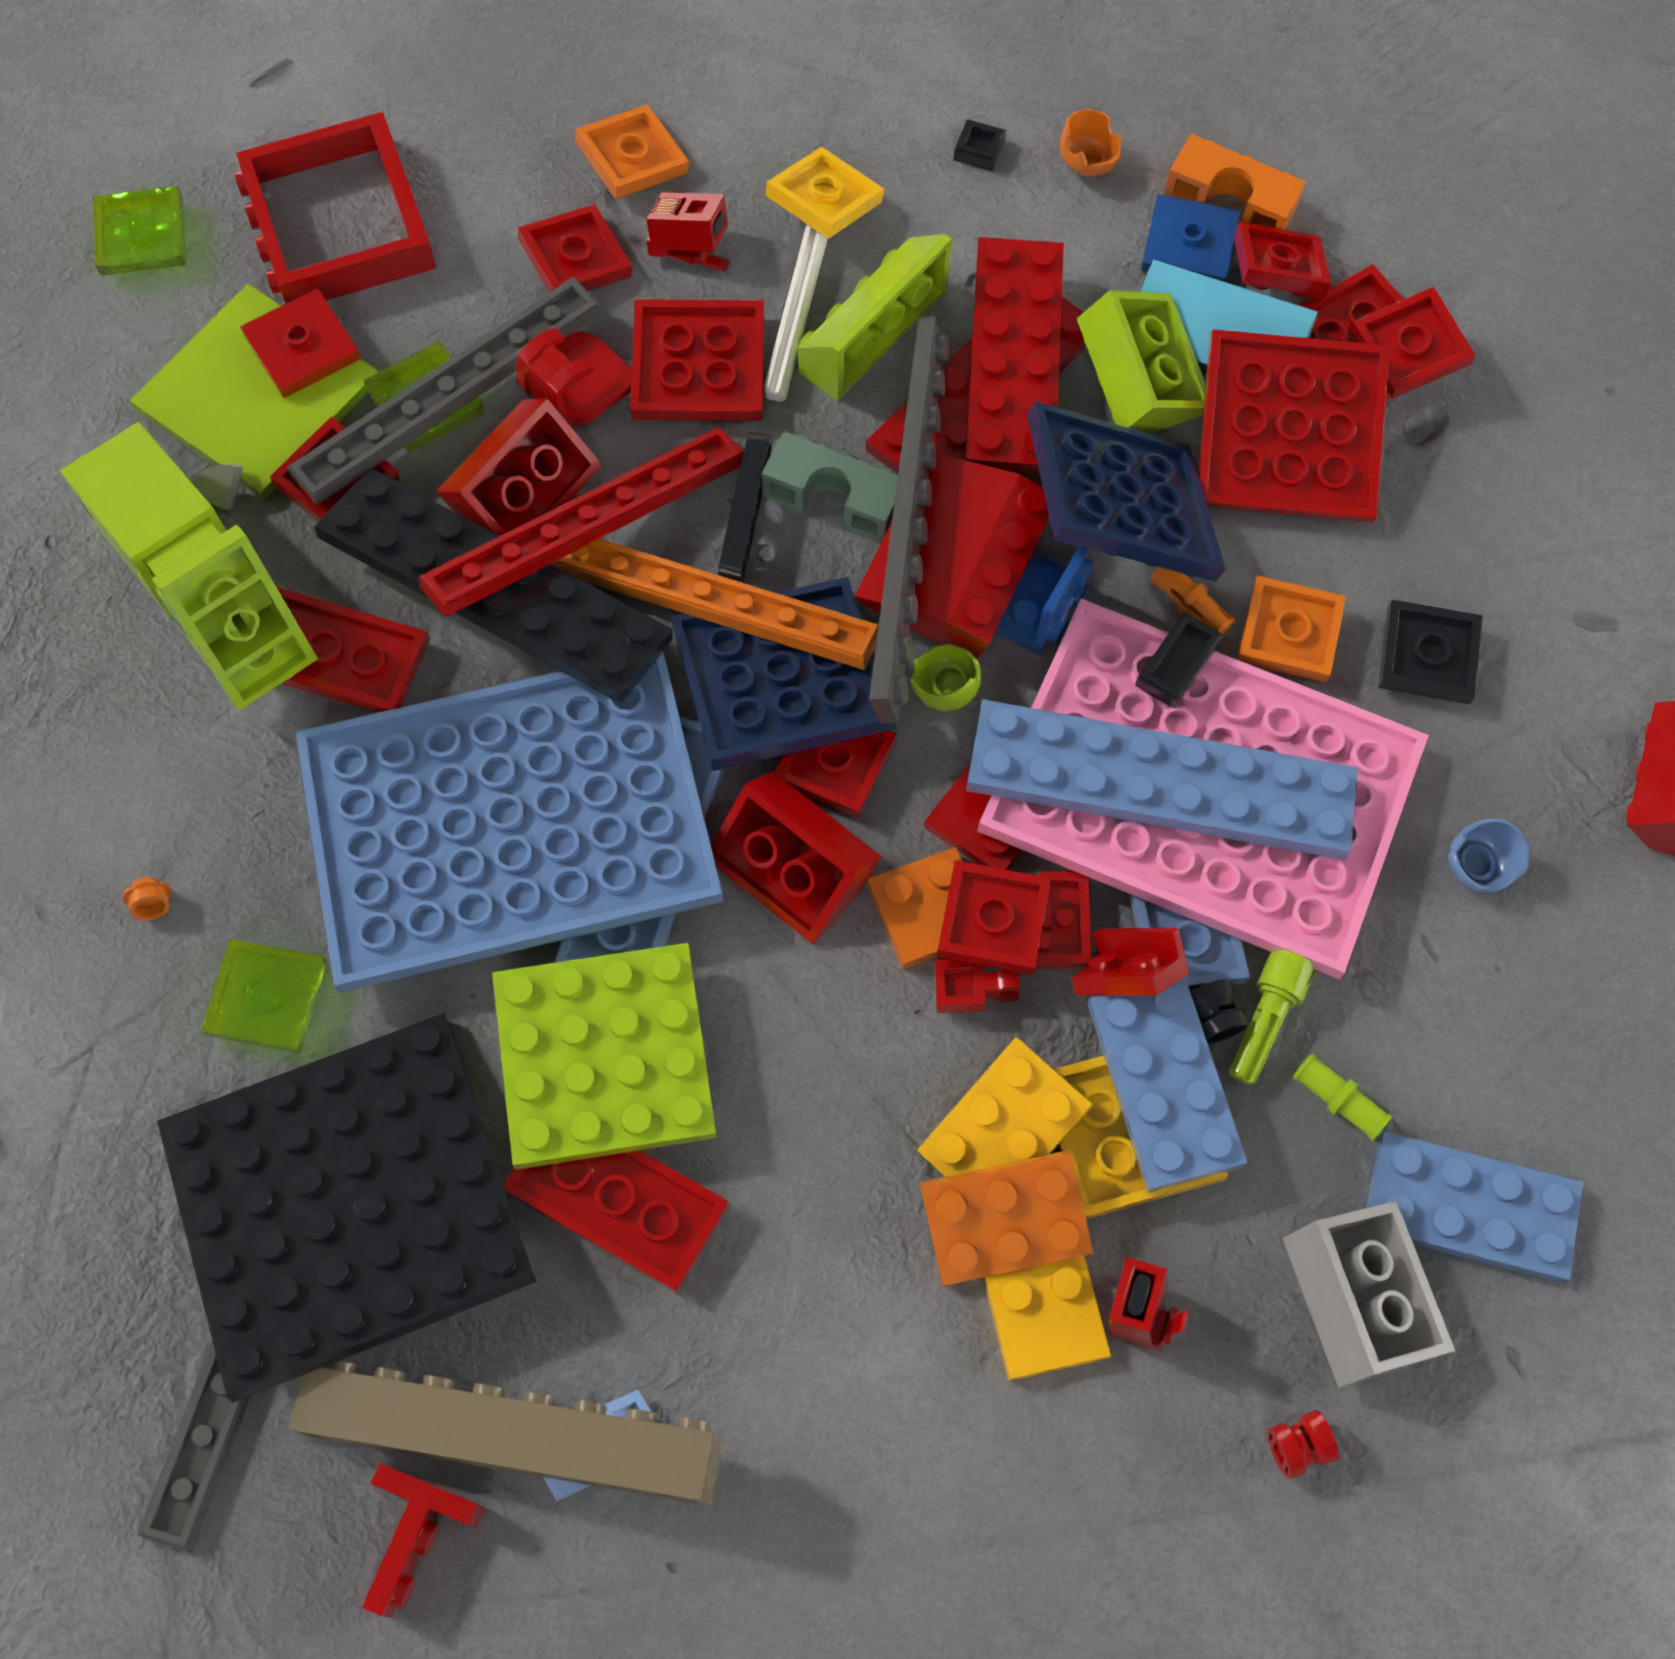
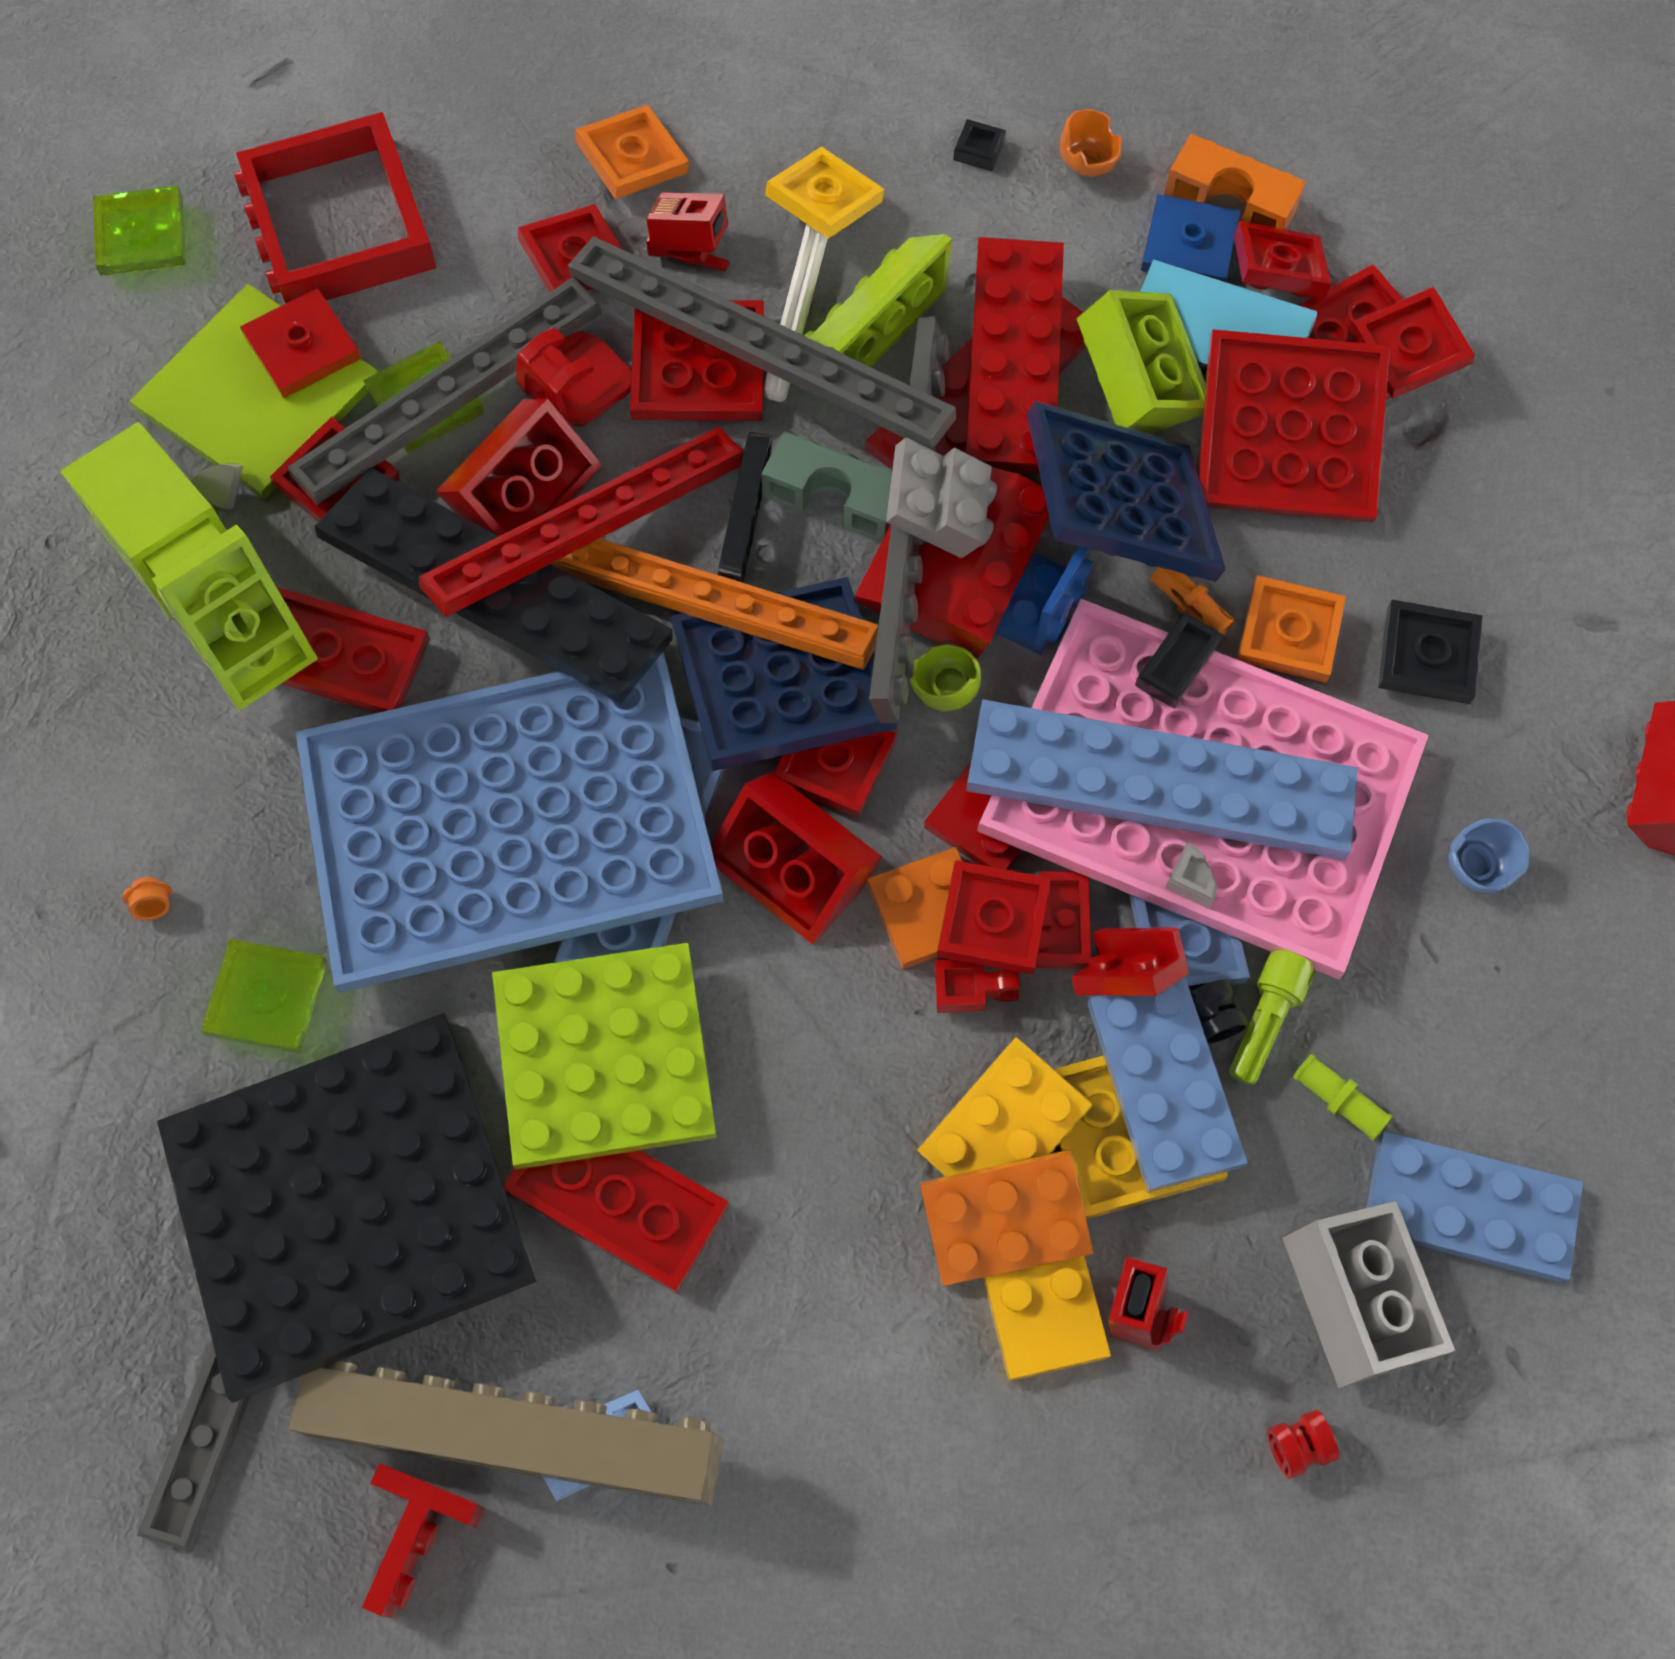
(764, 343): none -> dark grey plate
(941, 497): none -> light grey plate
(1193, 877): none -> light grey tile

